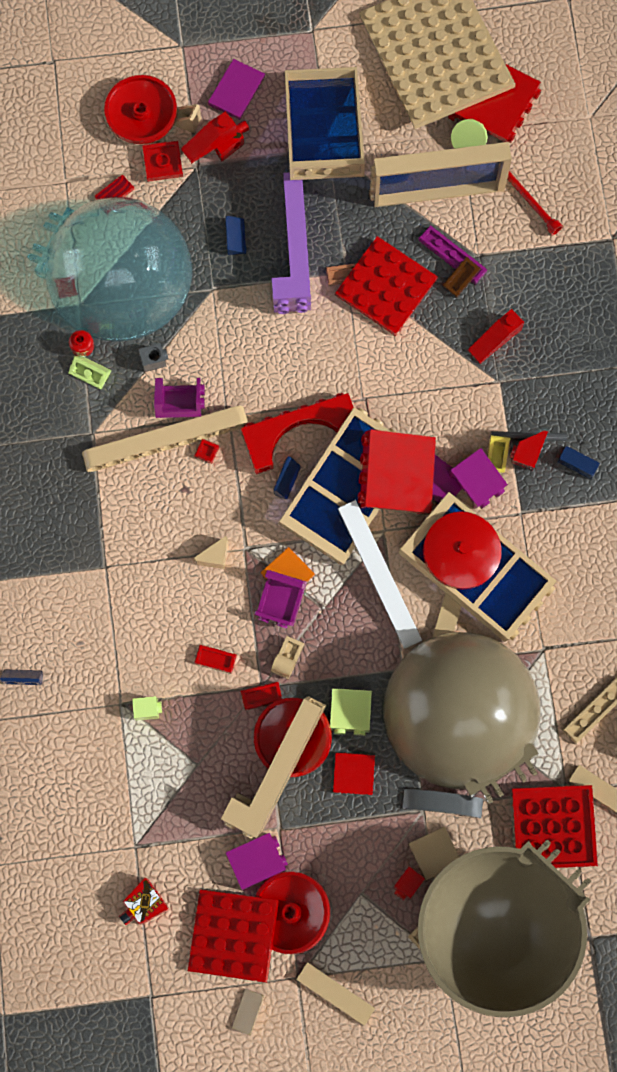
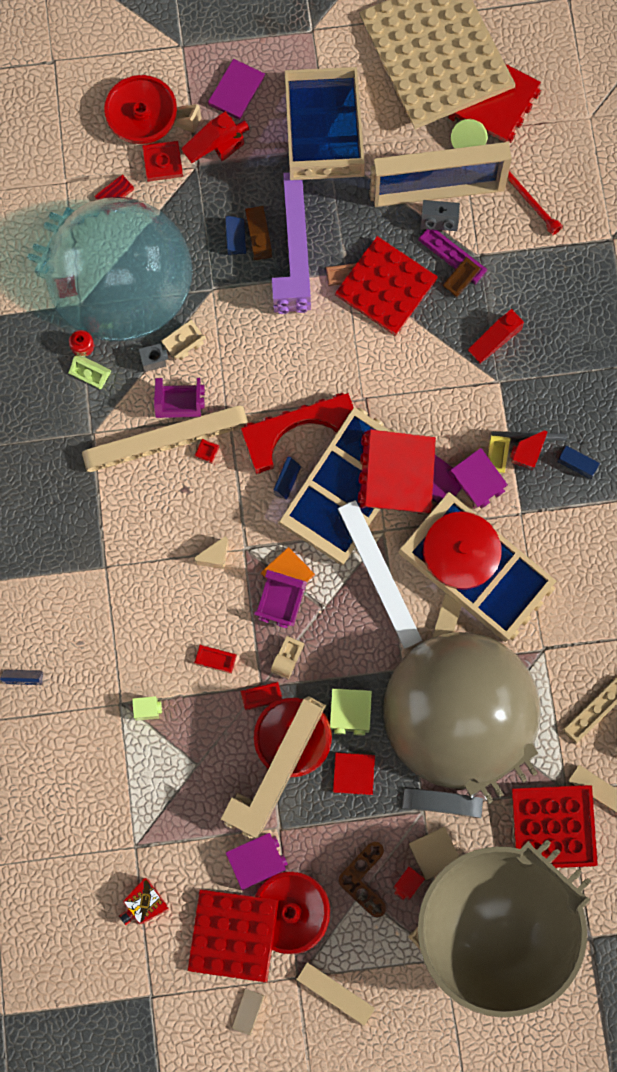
(183, 340): none -> tan bracket
(258, 233): none -> reddish brown slope
(358, 875): none -> reddish brown beam
(440, 215): none -> dark grey brick

